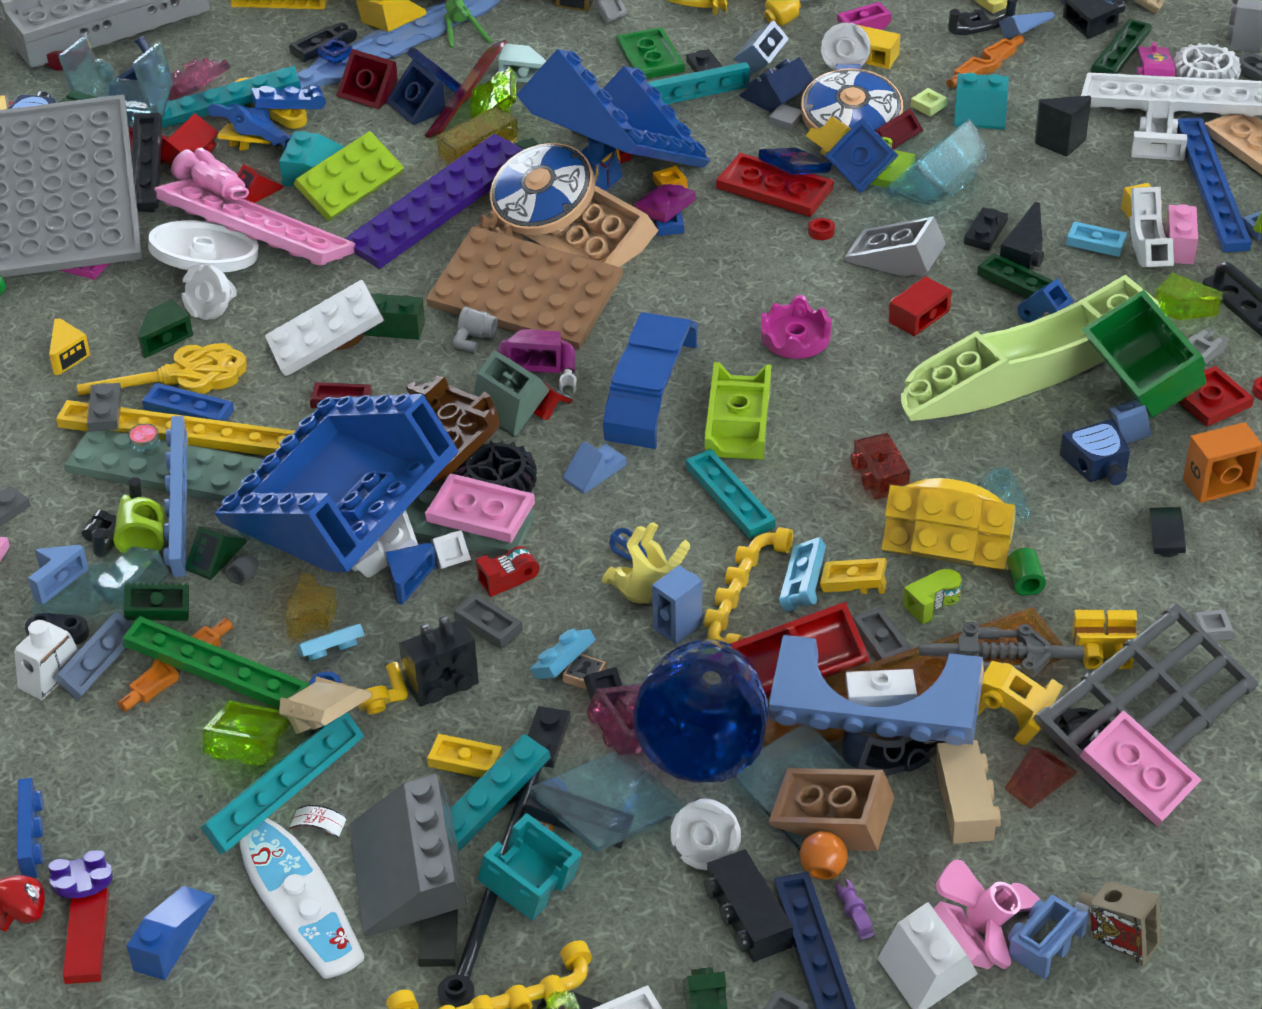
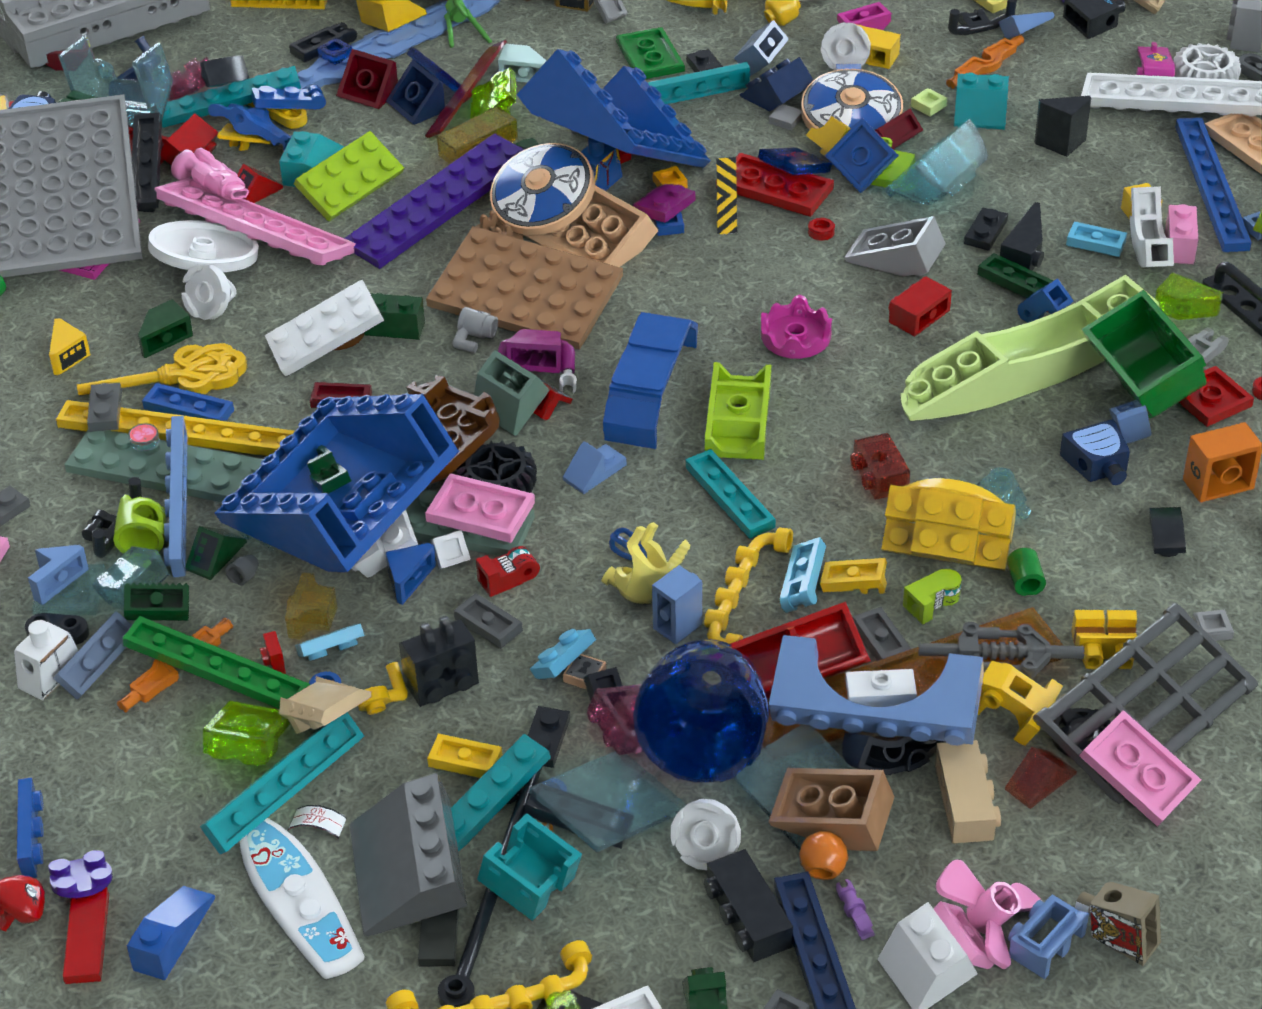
(224, 71): none -> black slope
(272, 653): none -> red plate
(326, 472): none -> dark green slope
(726, 196): none -> sticker
(1122, 47): dark green tile -> none
(1159, 128): white tile -> none

